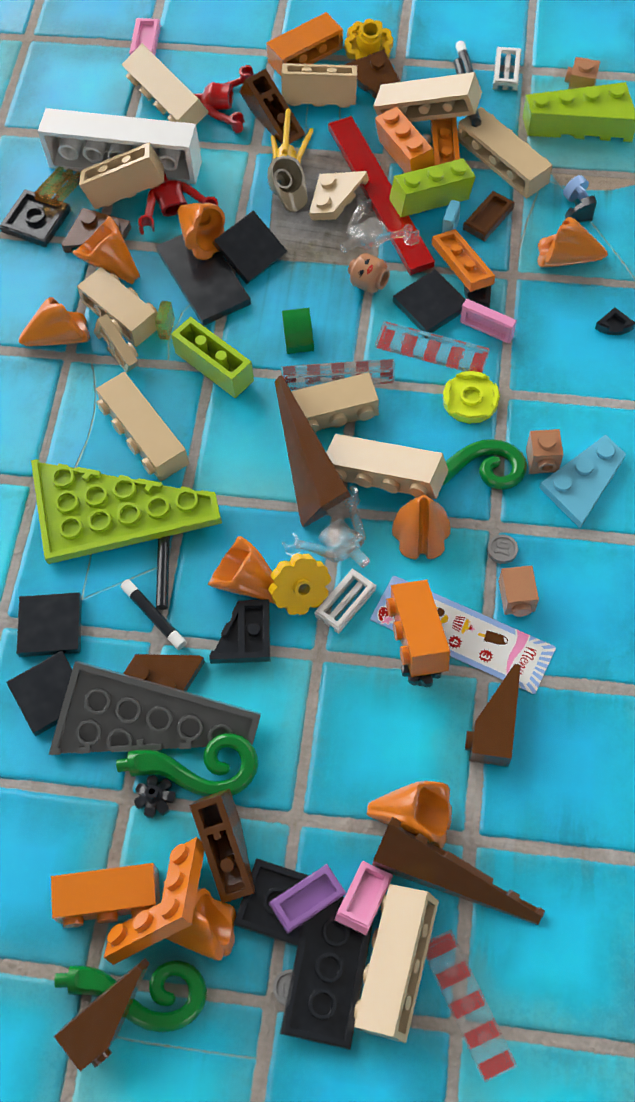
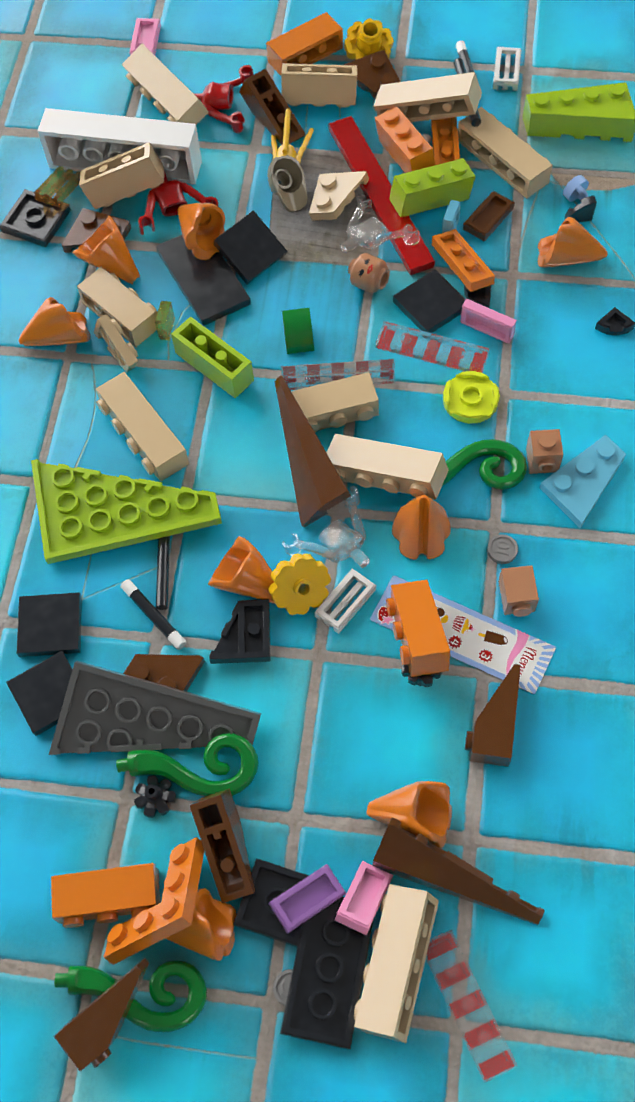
(582, 73): nougat brick -> none

